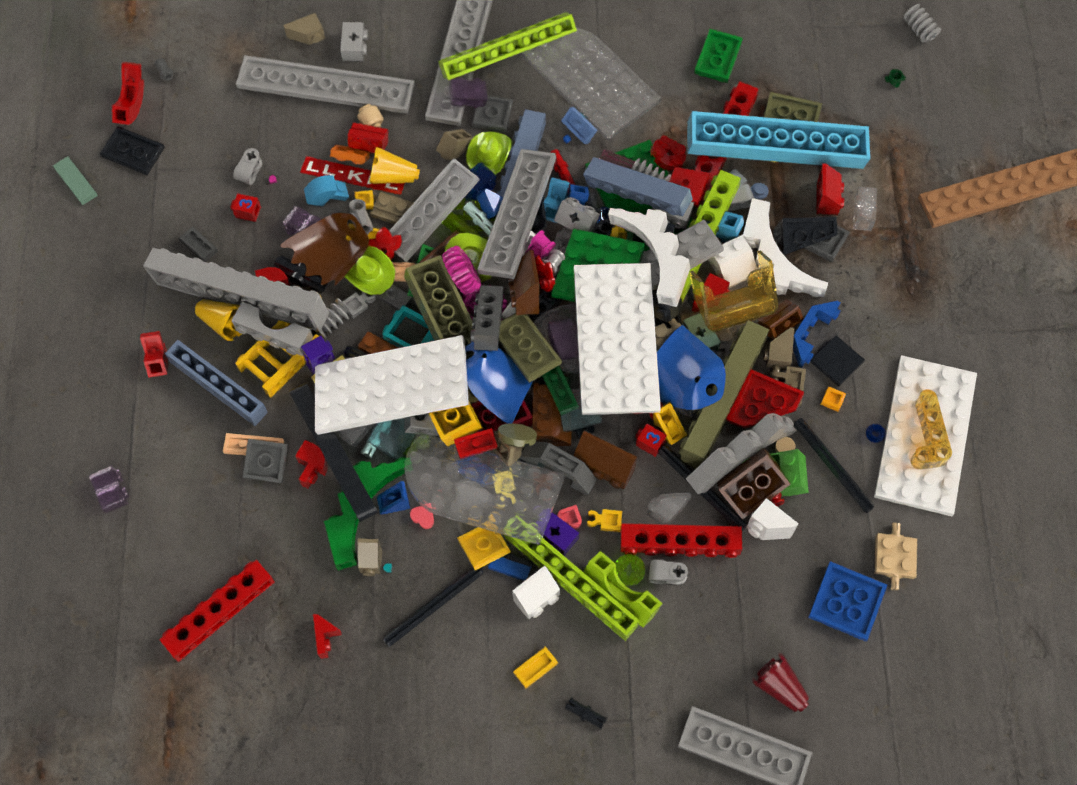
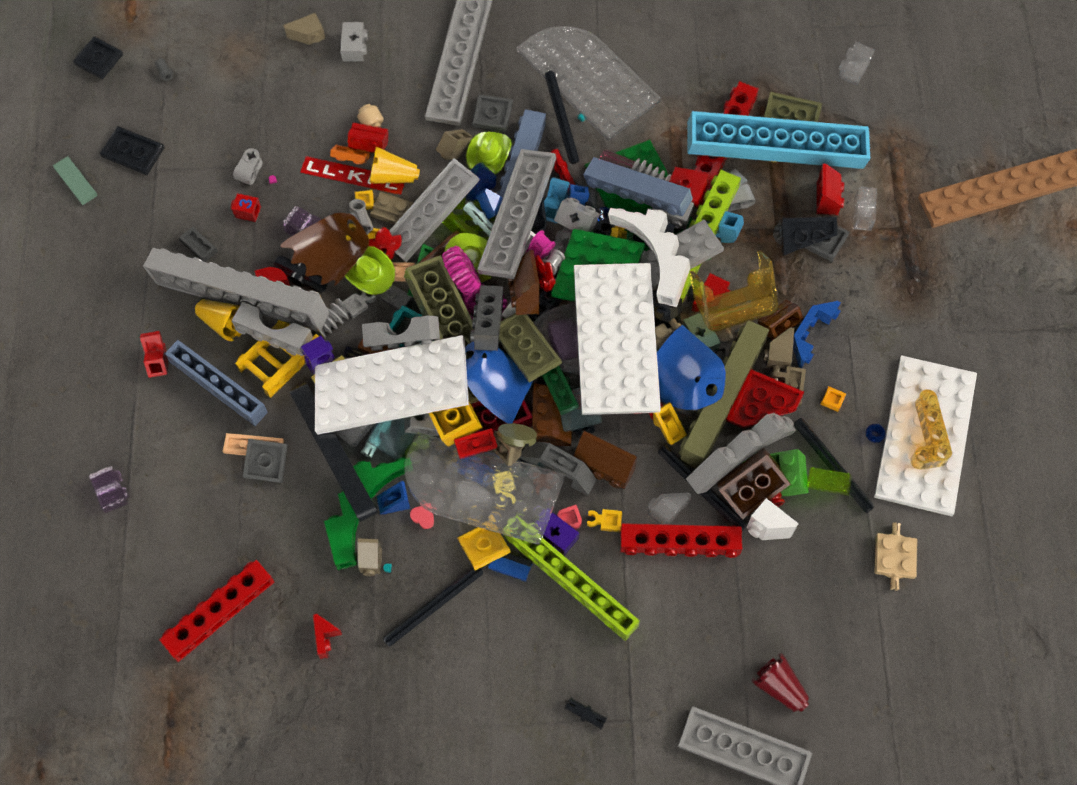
(98, 57): none -> black plate
(131, 96): red arch -> none
(315, 463): red brick -> none
(325, 84): light grey plate -> none
(325, 188): dark azure brick -> none
(421, 329): none -> light grey arch
(468, 92): clear purple brick -> none
(507, 46): lime brick -> none
(535, 667): yellow tile -> none
(536, 593): white slope -> none
(561, 117): none -> black axle
(579, 125): medium blue plate -> none
(636, 564): clear neon green gear -> none
(640, 604): lime arch -> none
(650, 439): red brick -> none
(665, 572): light grey piece -> none
(666, 145): red plate -> none
(718, 55): green plate -> none
(734, 262): white slope -> none
(759, 191): sand blue plate -> none
(784, 444): tan tile -> none
(787, 276): white arch -> none
(829, 481): none -> clear neon green brick
(837, 361): black tile -> none
(848, 601): blue plate -> none
(856, 63): none -> clear brick
(895, 73): dark green plate -> none
(920, 23): light grey piece -> none

